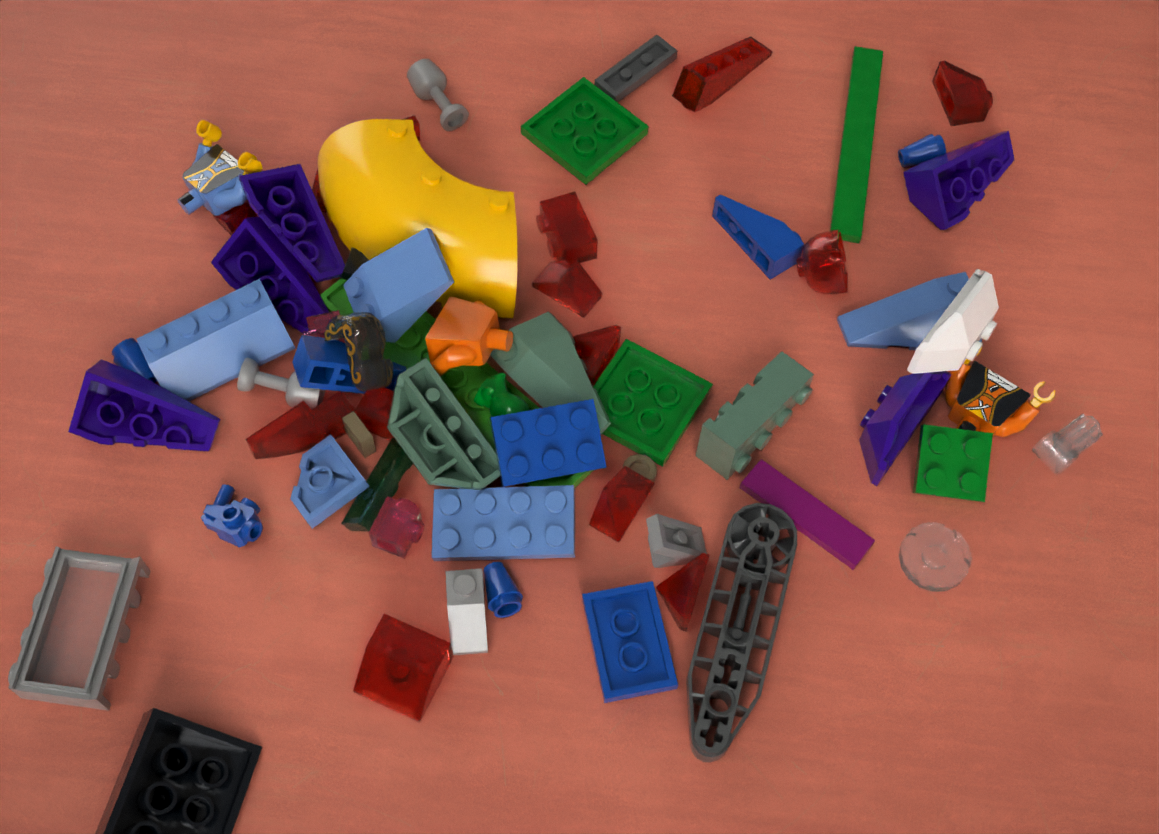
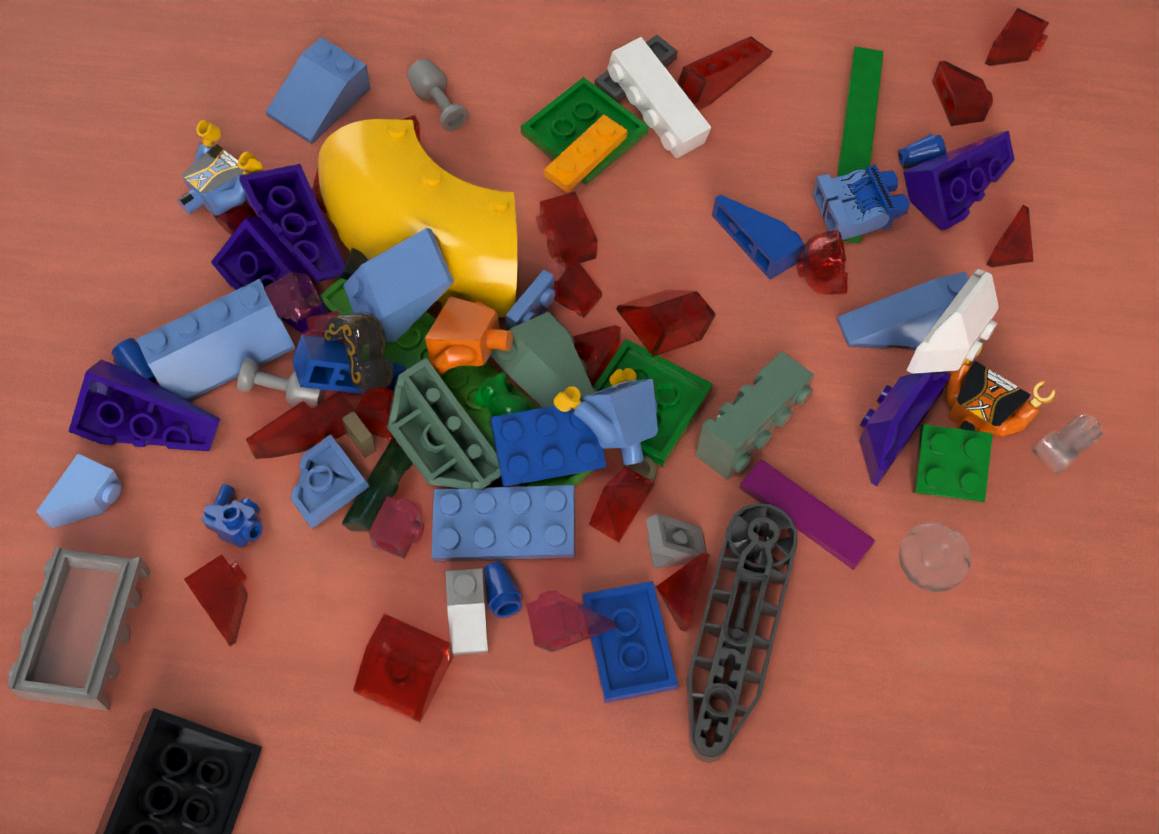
(80, 493): none -> light blue slope
(221, 595): none -> clear red slope
(293, 296): none -> clear pink brick
(319, 90): none -> medium blue slope
(533, 302): none -> medium blue plate
(563, 621): none -> clear pink slope
(585, 153): none -> light orange plate
(617, 415): none -> medium blue torso
(658, 98): none -> white brick
(668, 319): none -> clear red slope
(859, 201): none -> hips
(1016, 242): none -> clear red slope
(1018, 39): none -> clear red slope

